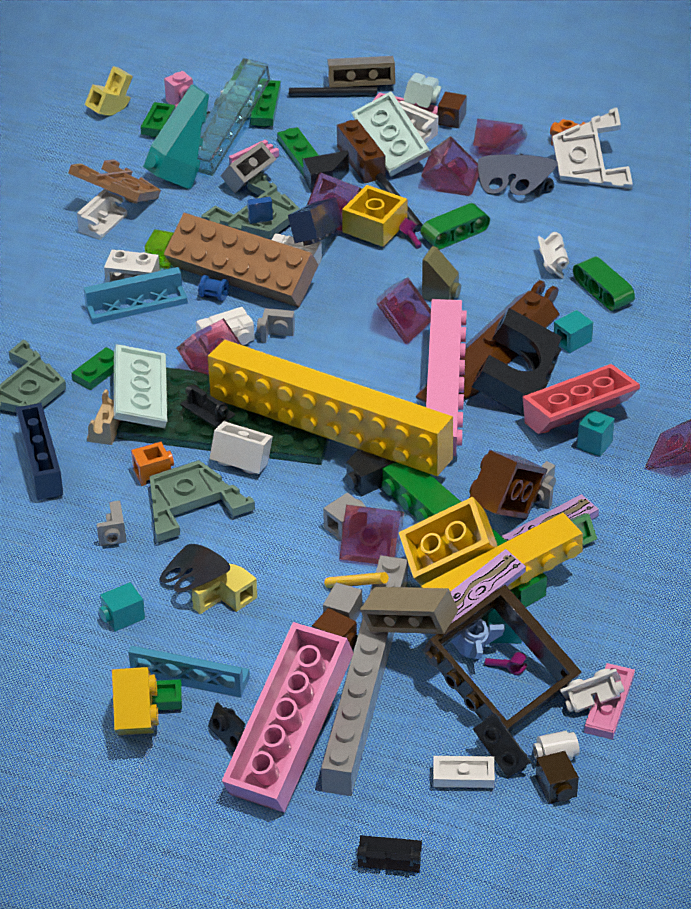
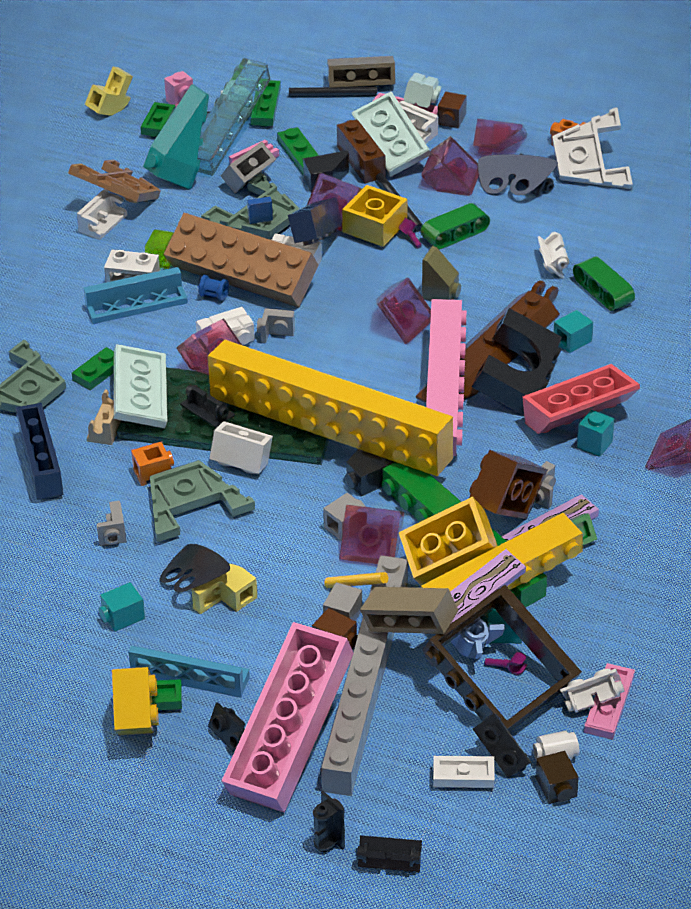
(329, 824): none -> black hinge

